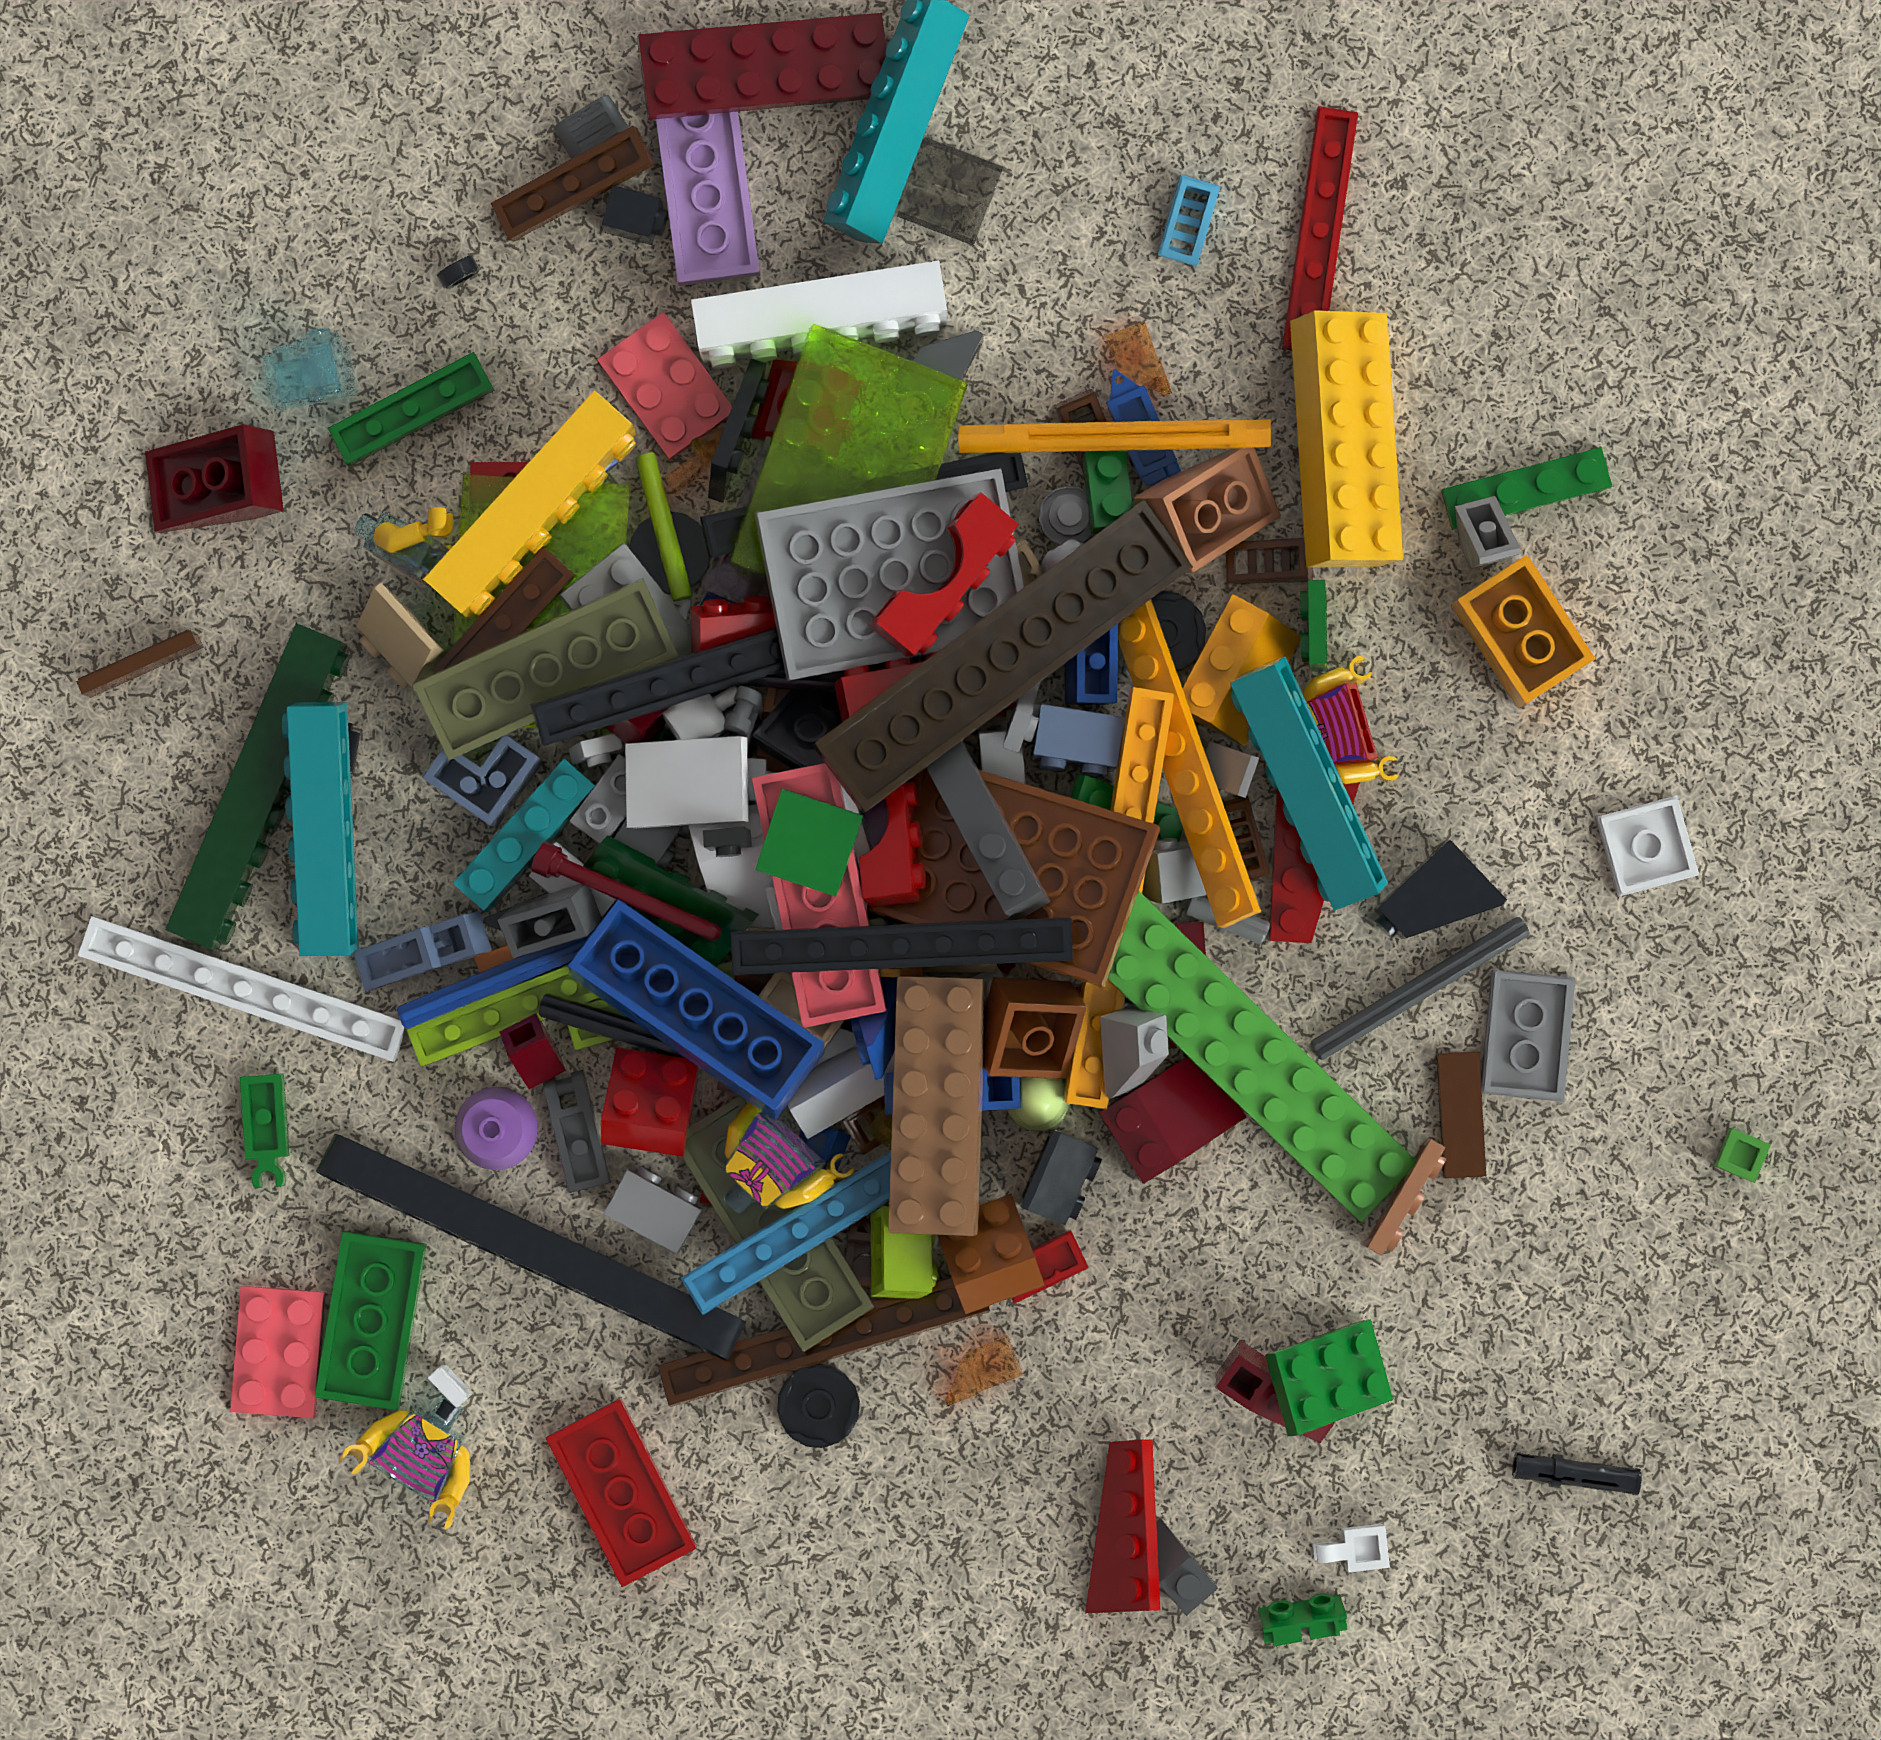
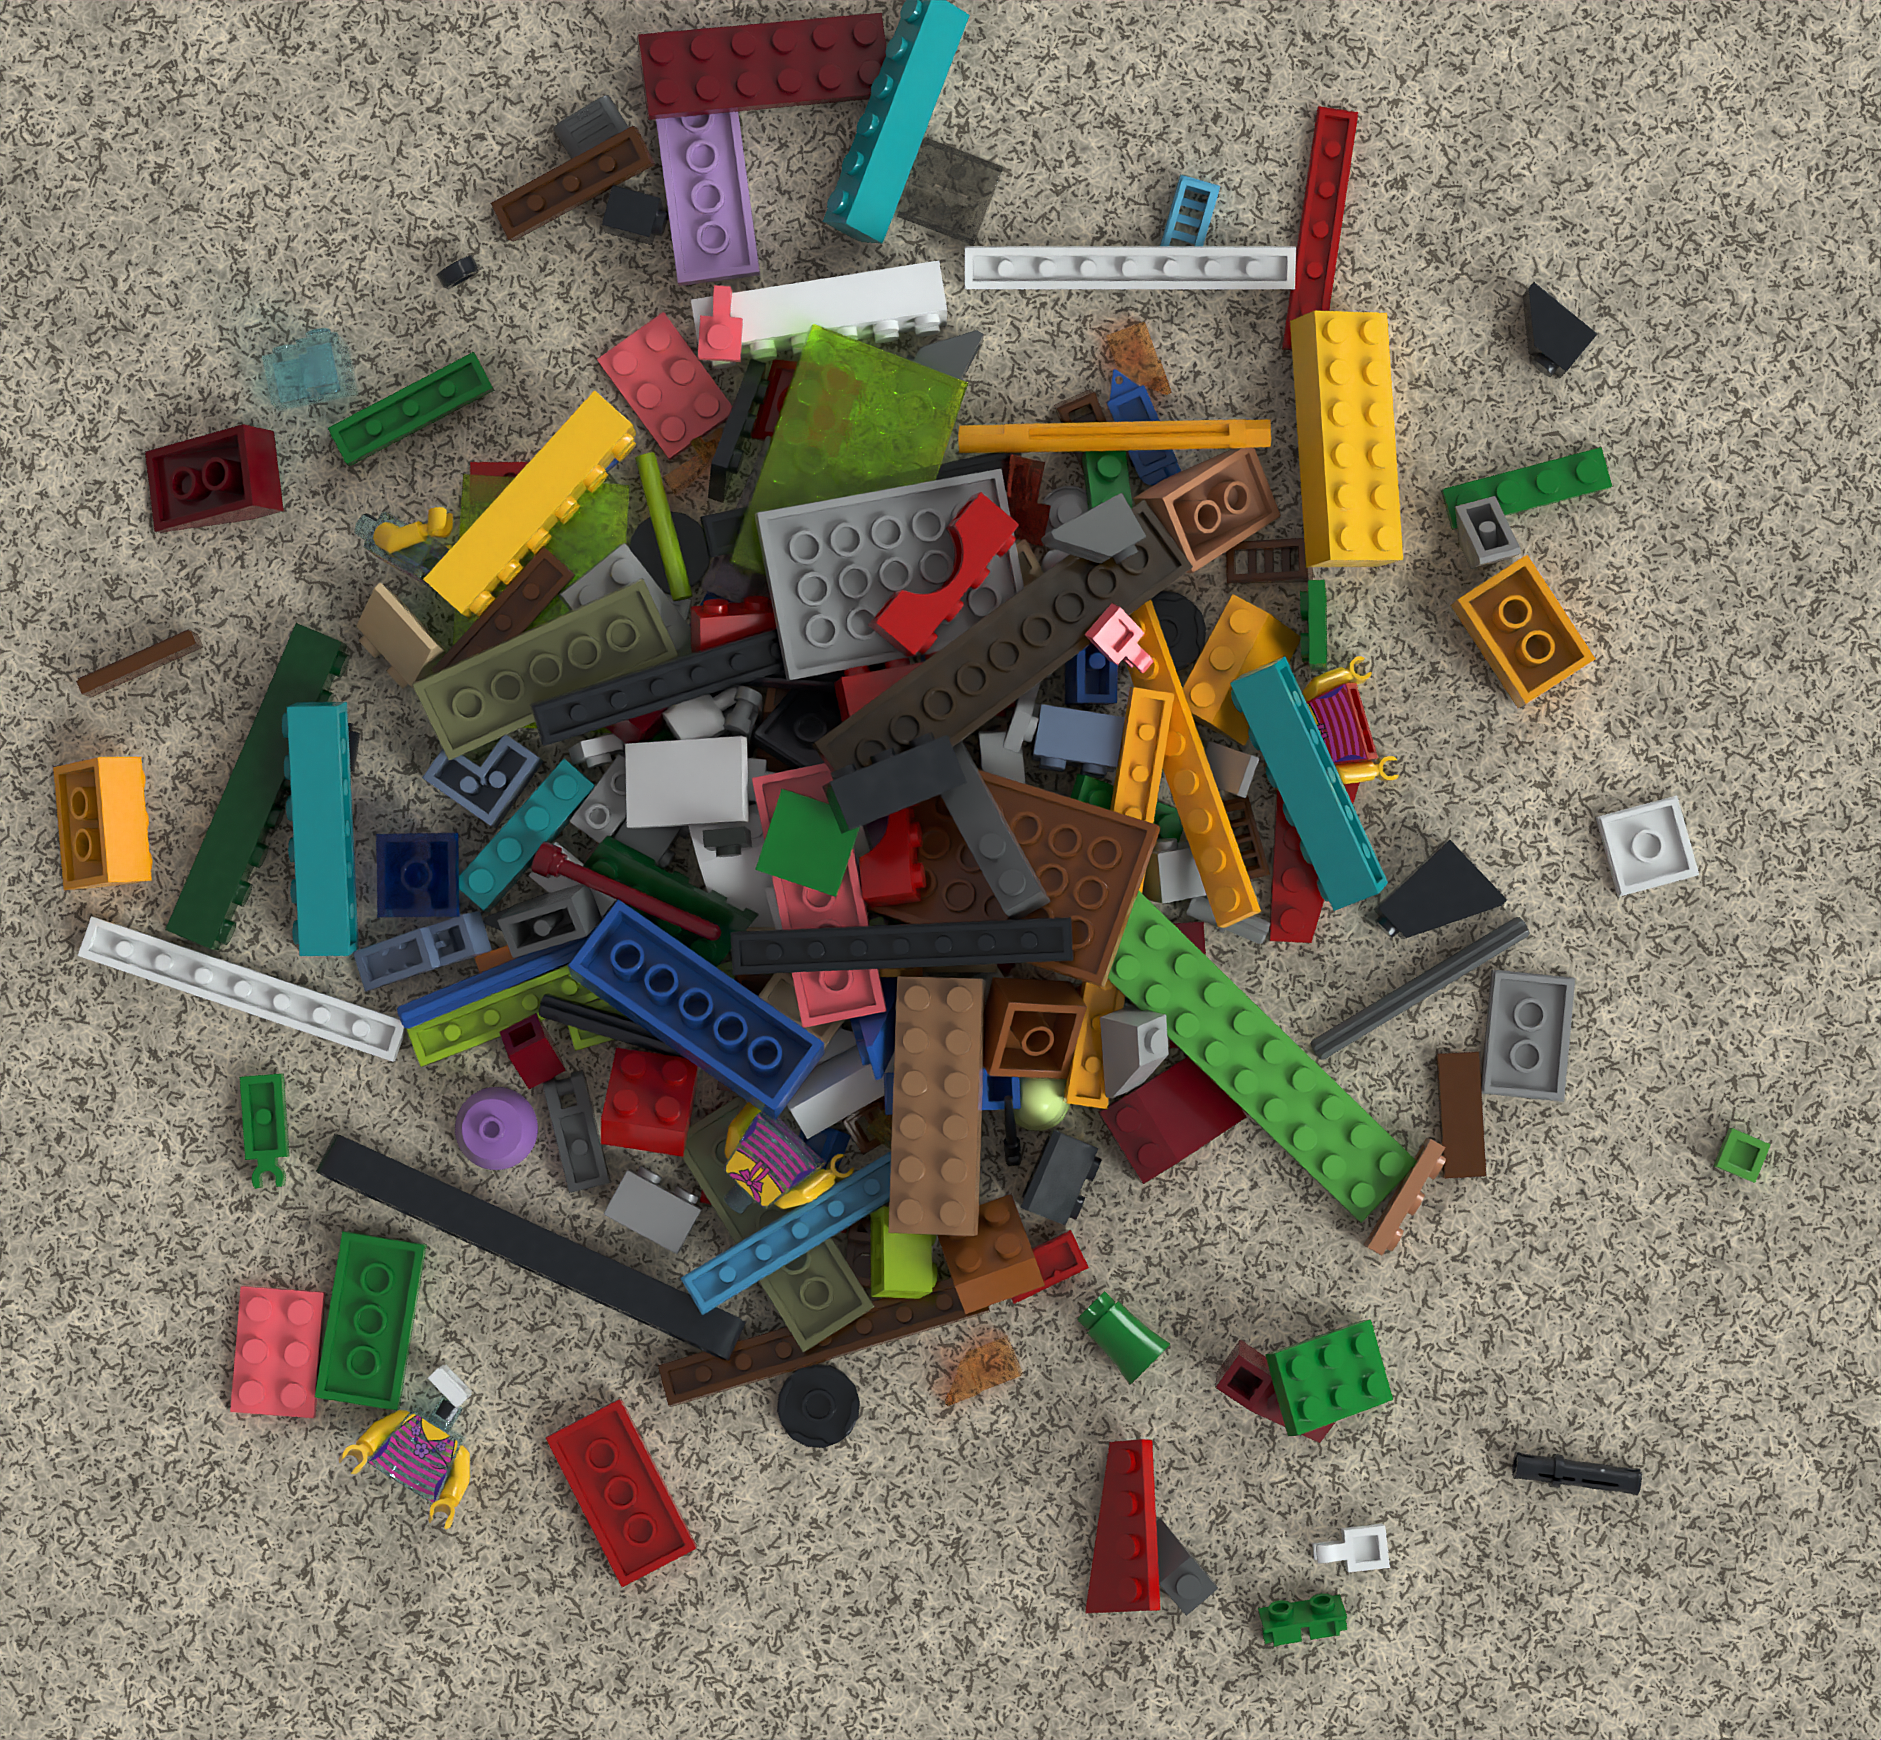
(102, 822): none -> light orange slope
(417, 875): none -> clear blue slope
(720, 334): none -> coral plate
(893, 781): none -> black brick
(1011, 1142): none -> black piece
(1022, 496): none -> clear red slope
(1099, 533): none -> dark grey slope
(1117, 638): none -> plate
(1122, 1336): none -> green plant
(1130, 267): none -> white plate
(1553, 332): none -> black slope

